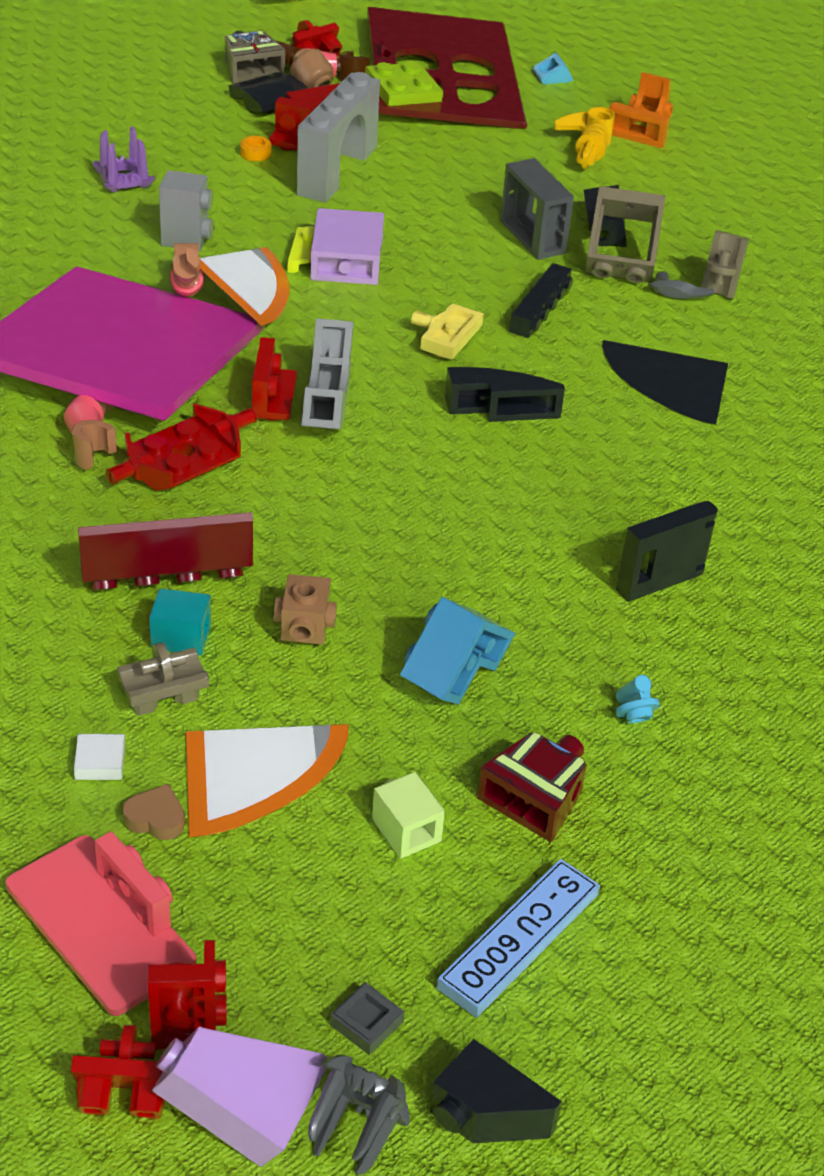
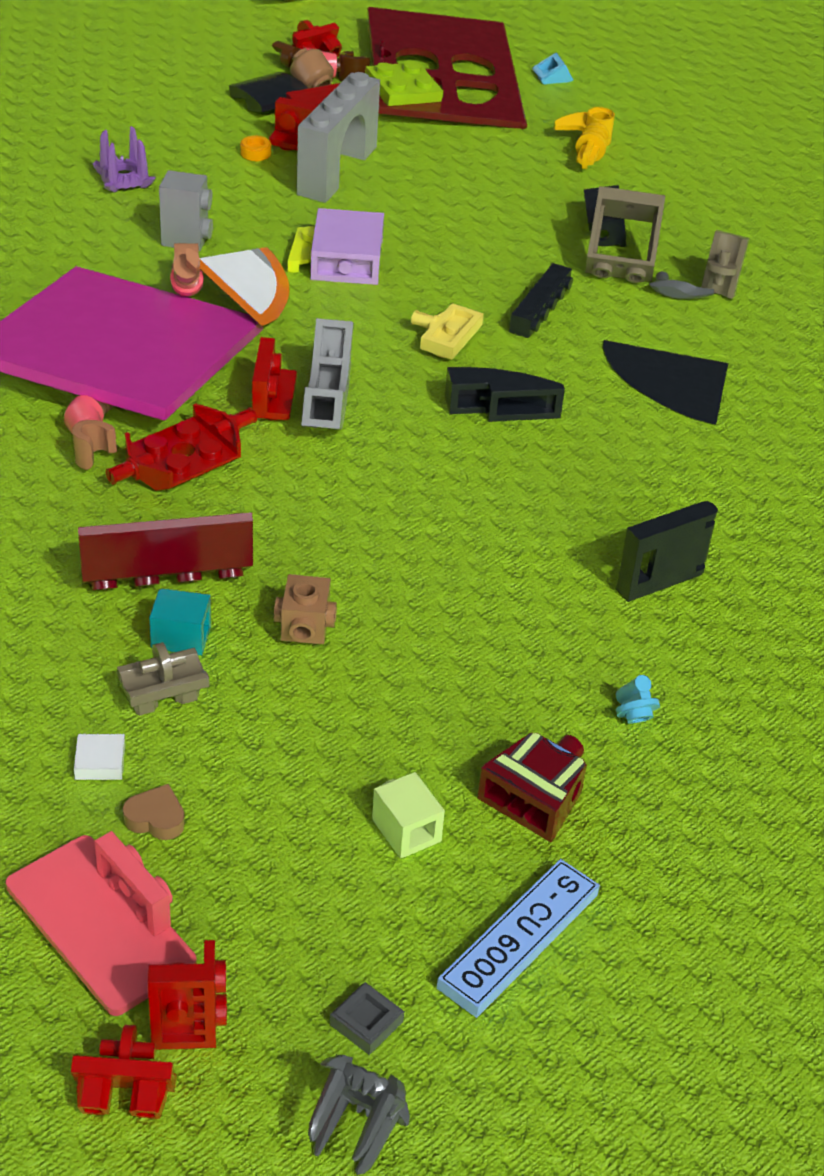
(240, 1088): lavender slope -> none
(252, 55): dark tan torso -> none
(254, 771): sticker -> none
(453, 649): dark azure brick -> none
(492, 1100): black slope -> none
(548, 230): dark grey window -> none
(648, 106): orange tile -> none

